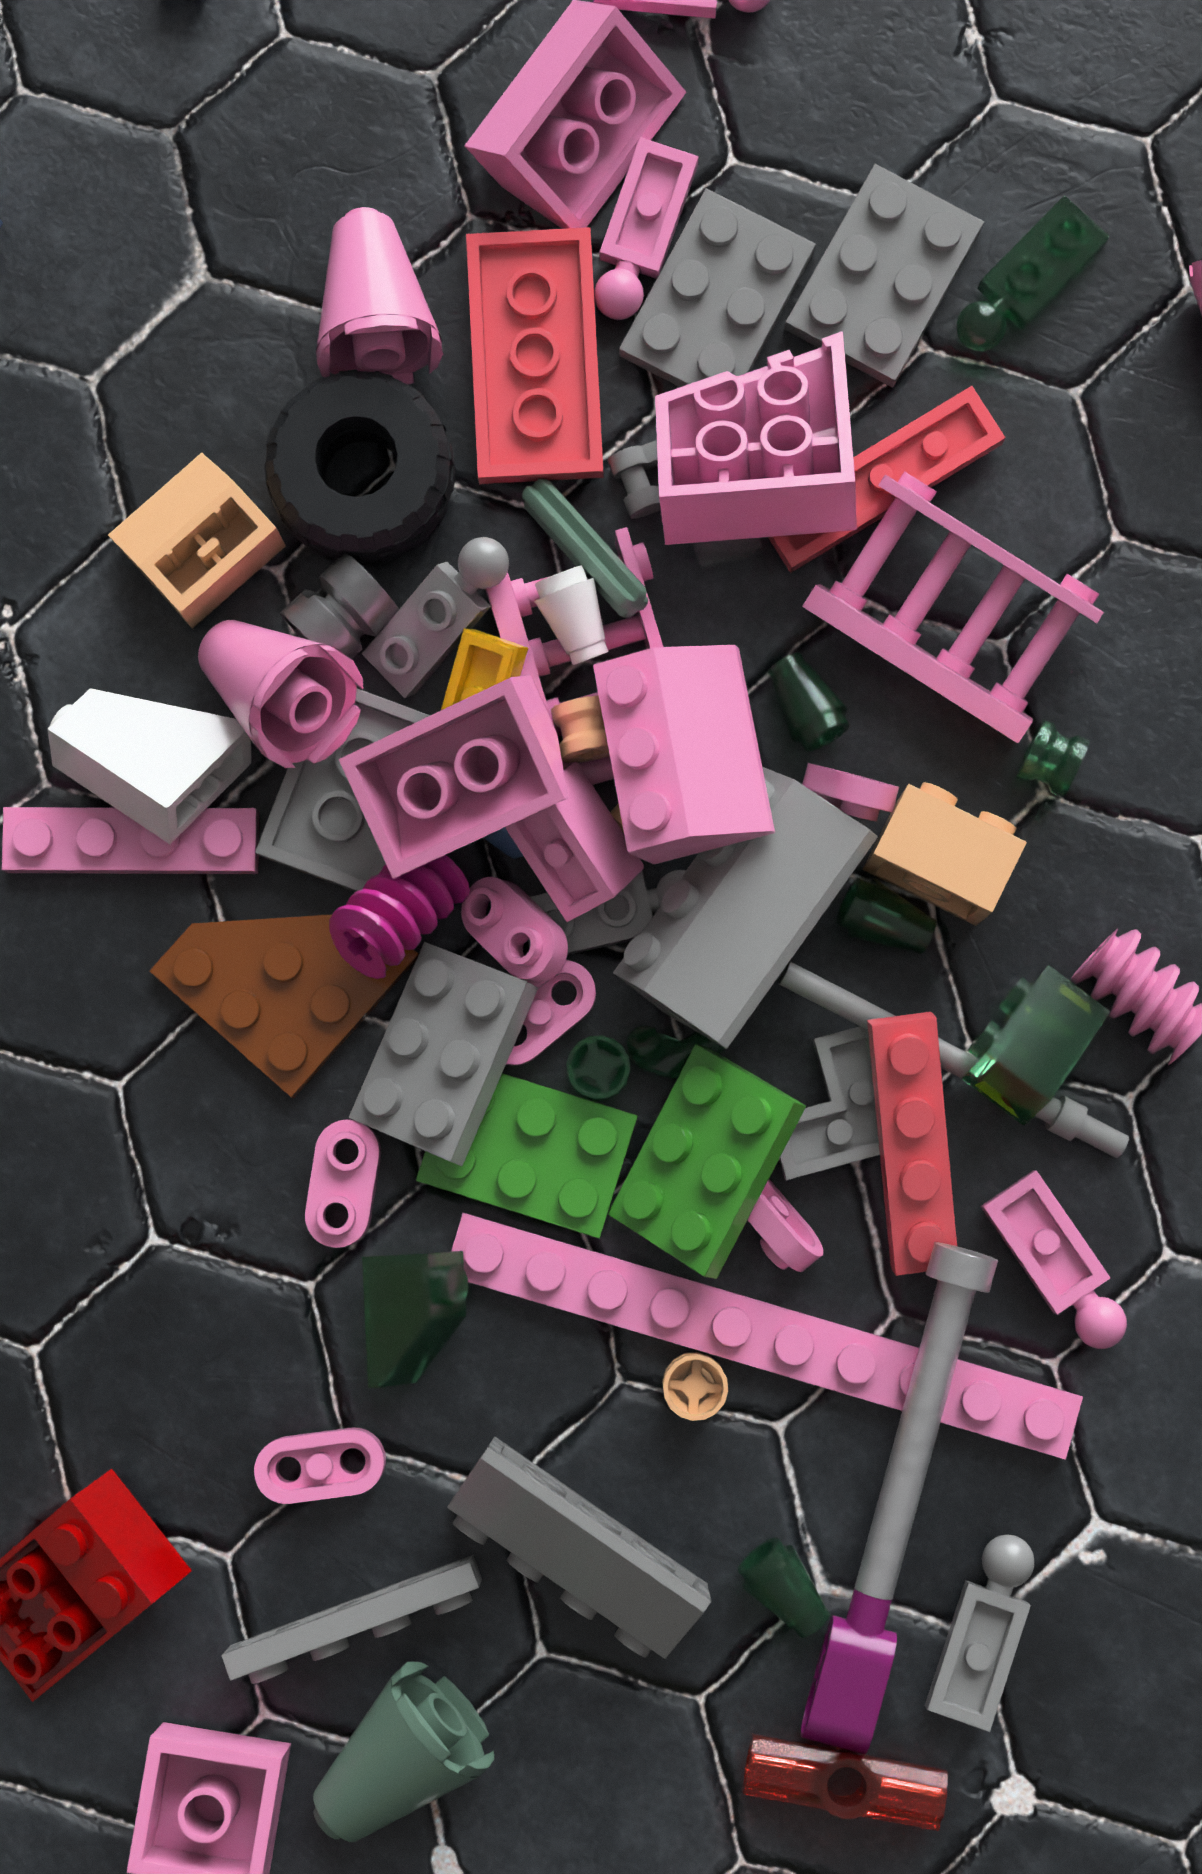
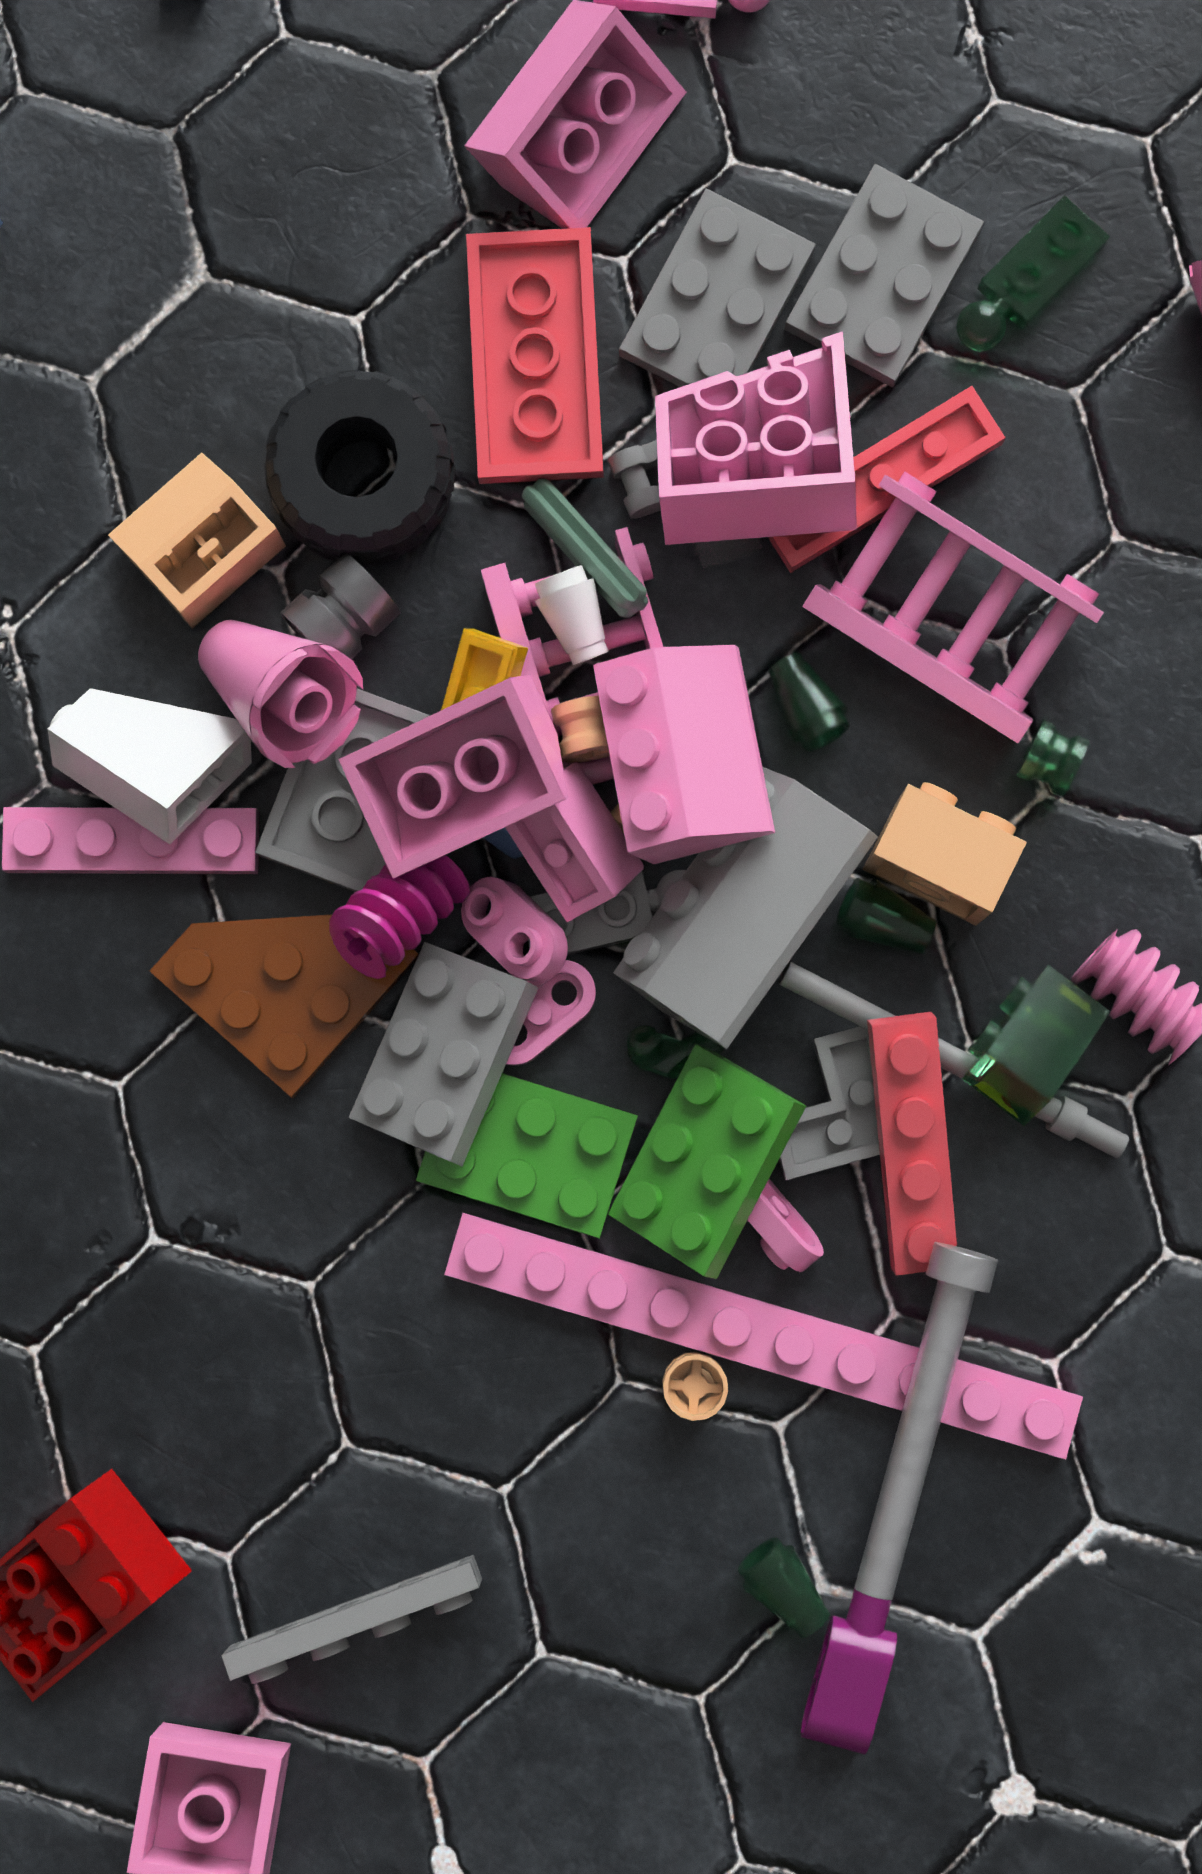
(321, 1465): bright pink plate -> none
(343, 1183): bright pink plate -> none
(373, 303): bright pink cone -> none
(402, 1756): sand green cone -> none
(410, 1312): clear green slope -> none
(435, 616): light grey plate -> none
(580, 1550): light grey slope -> none
(595, 1059): clear green wheel -> none
(643, 224): bright pink plate -> none
(851, 792): bright pink plate -> none
(888, 1788): clear red piece -> none
(983, 1637): light grey plate -> none
(1056, 1258): bright pink plate -> none

